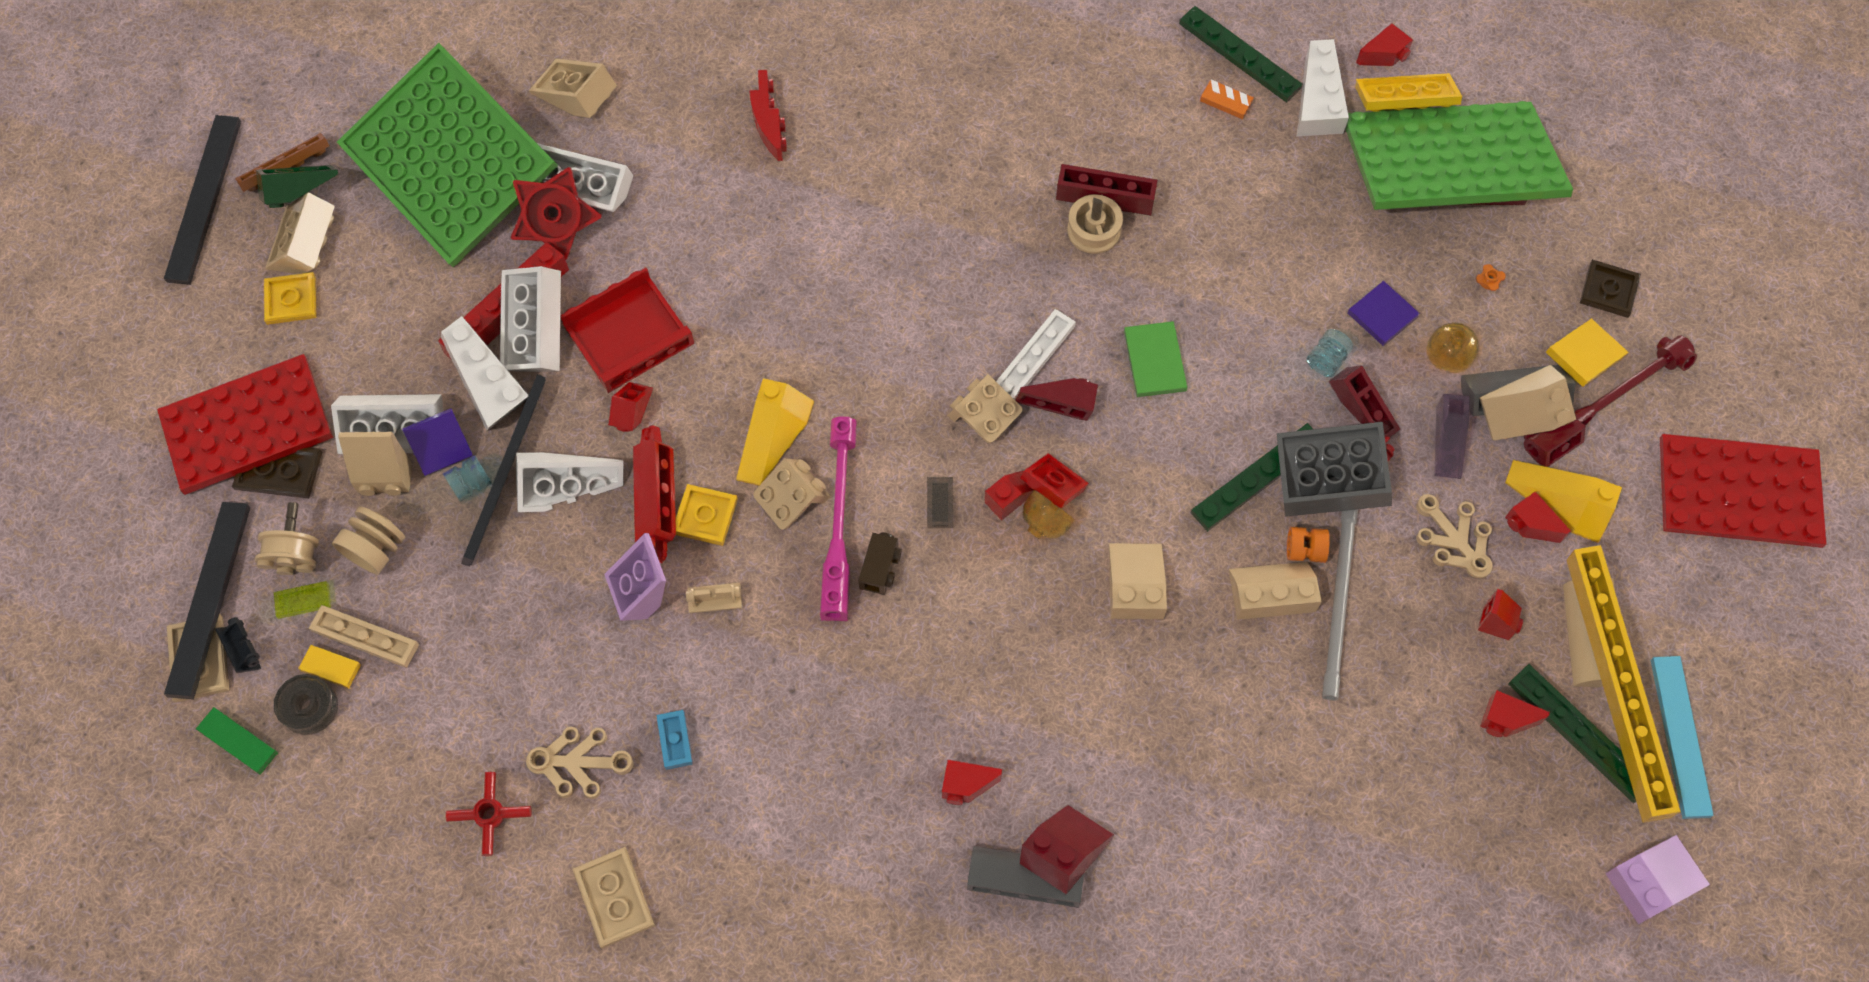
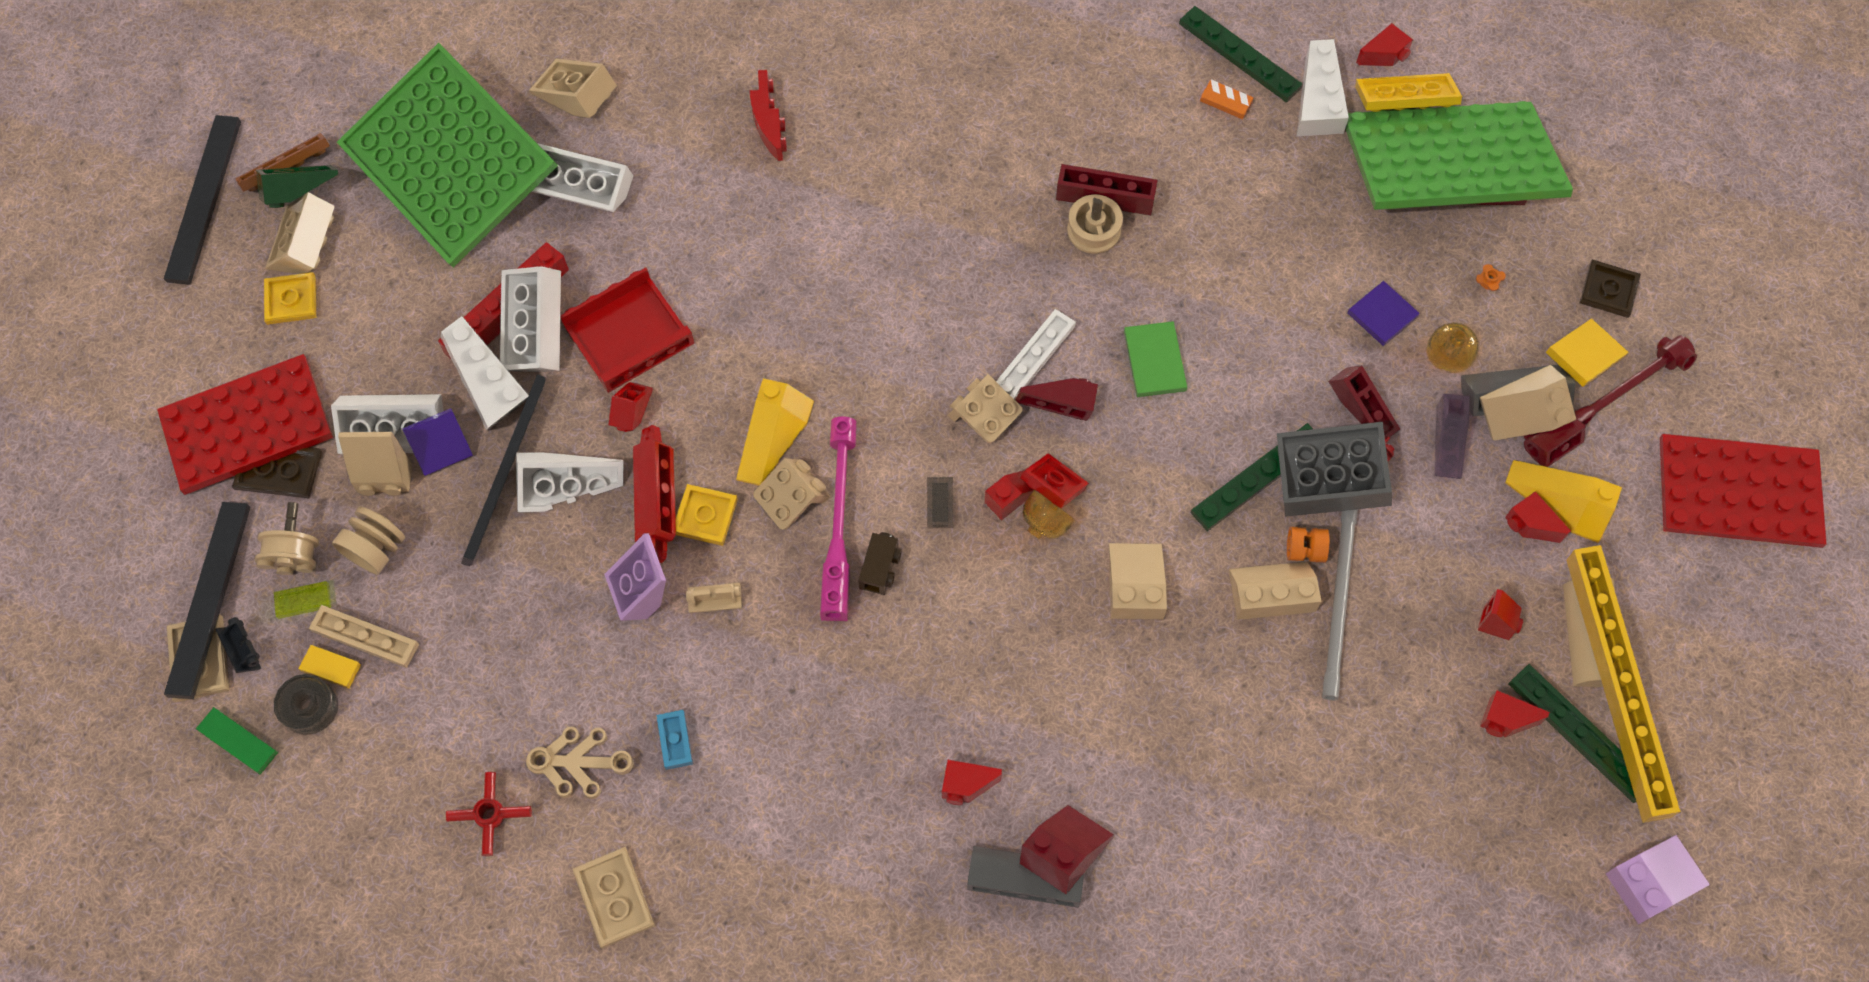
(467, 478): clear light blue wheel -> none
(537, 200): red plate -> none
(1330, 352): clear light blue wheel -> none
(1456, 538): tan plant -> none
(1681, 738): medium azure tile -> none

